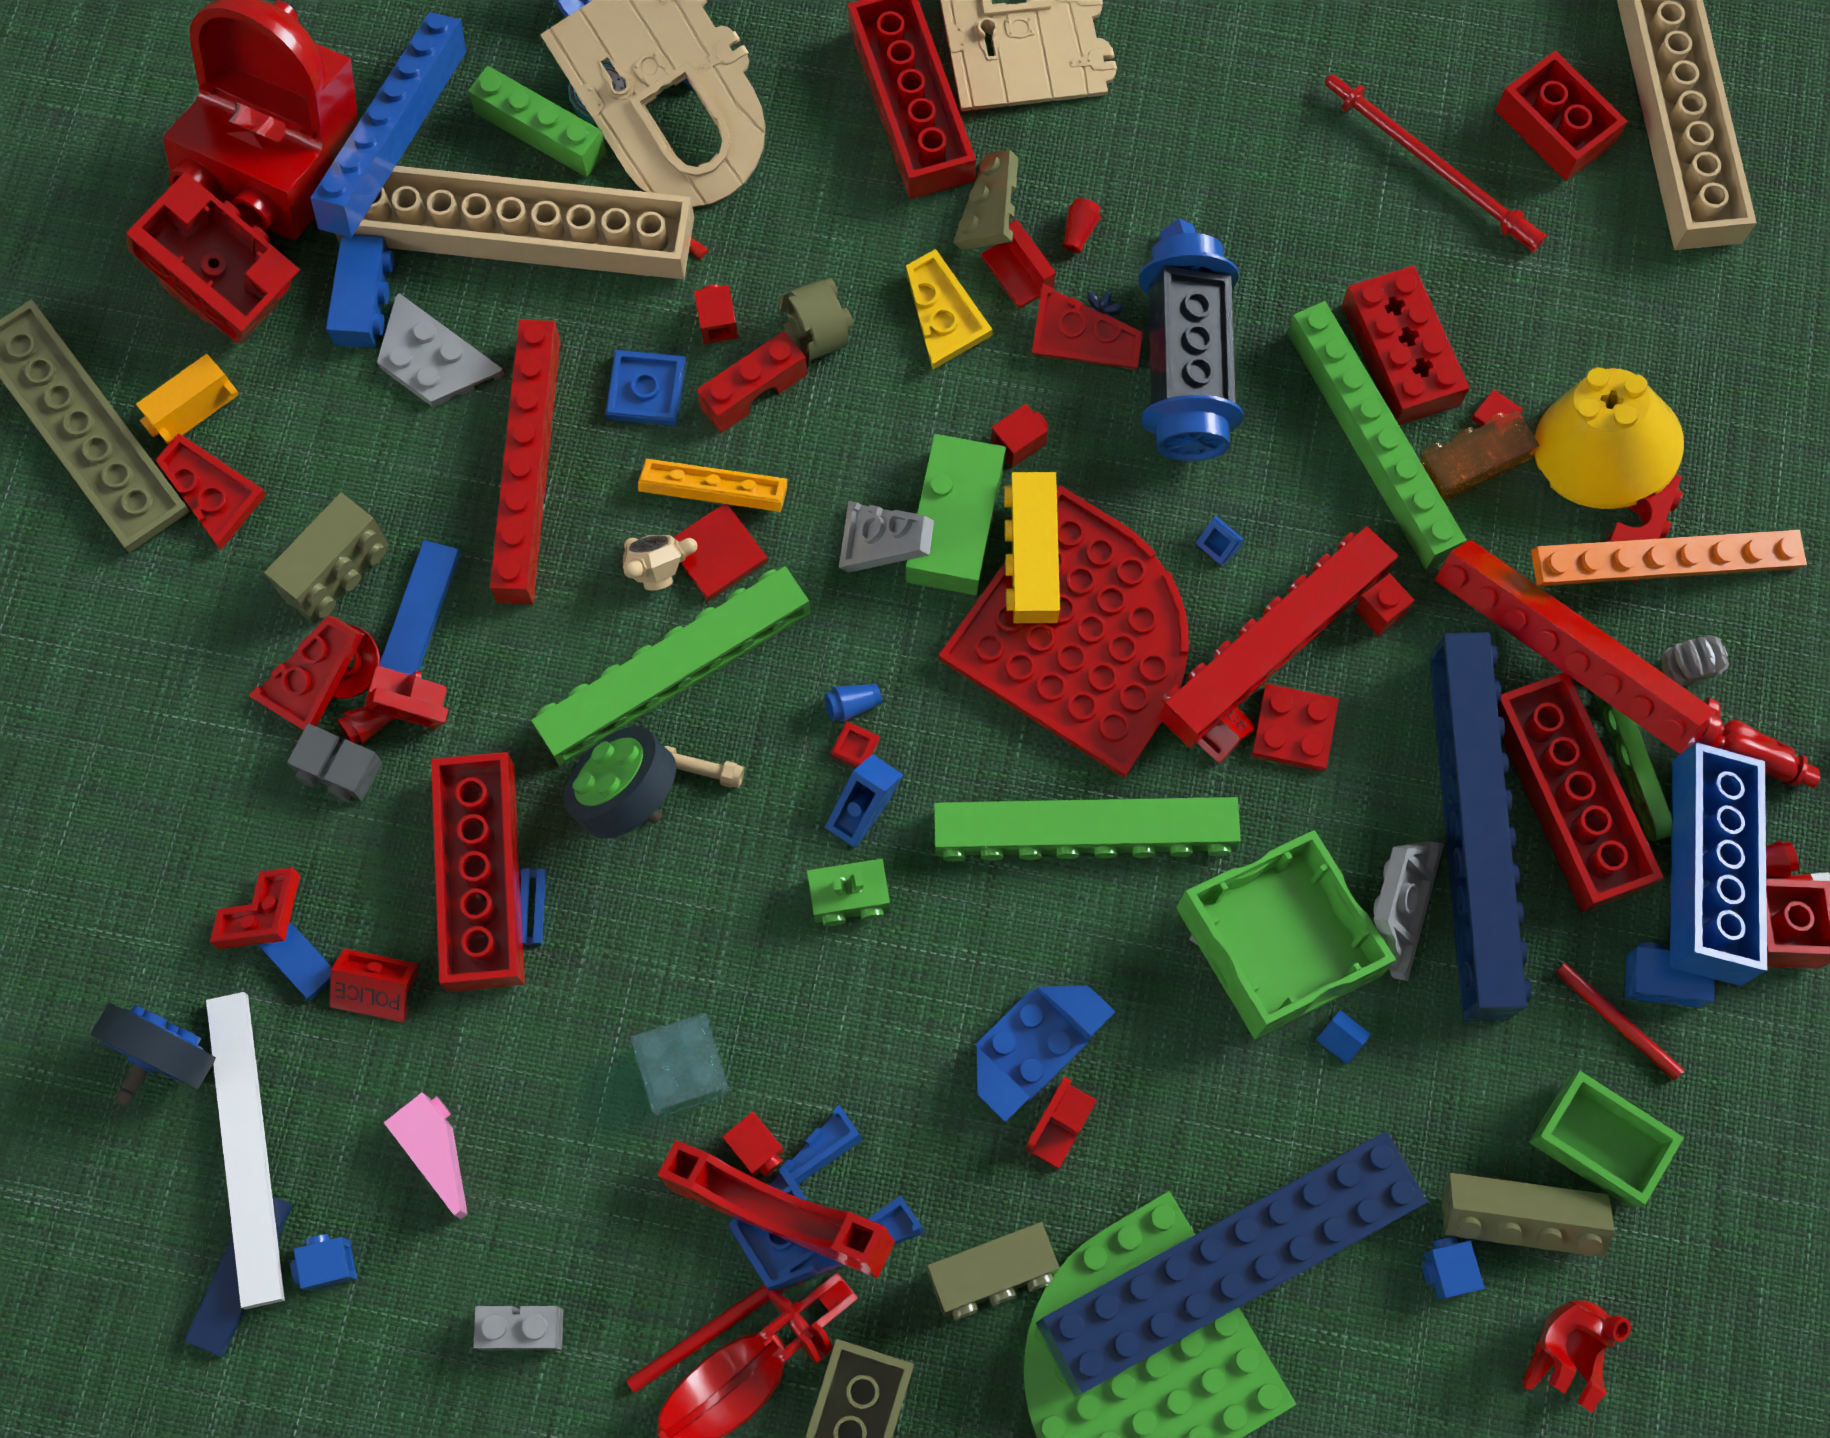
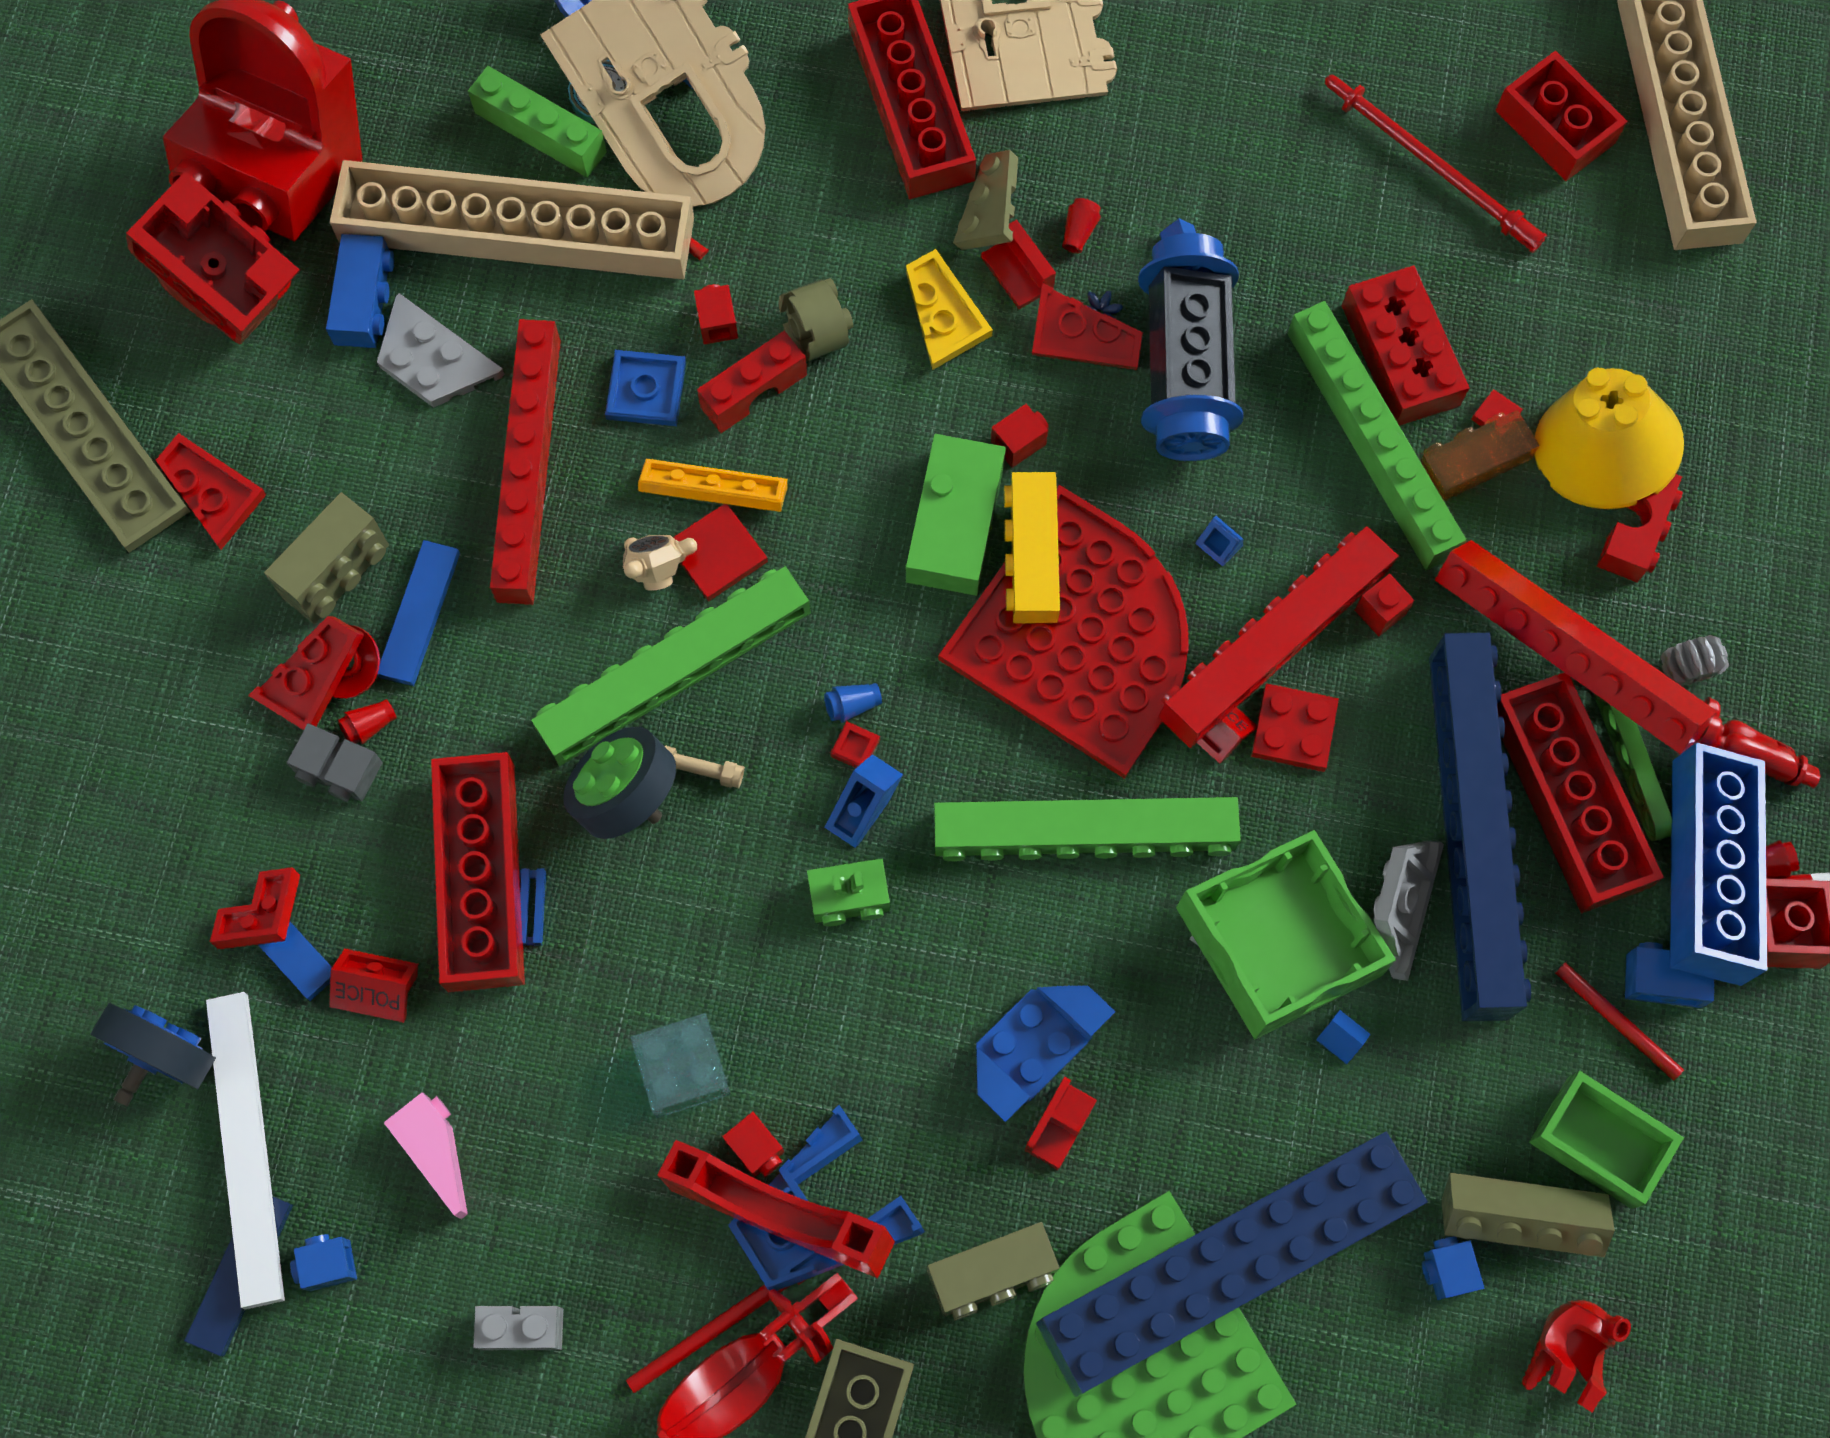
(186, 399): light orange brick -> none
(388, 125): blue brick -> none
(406, 697): red panel -> none
(882, 537): light grey wing -> none
(1667, 557): orange plate -> none

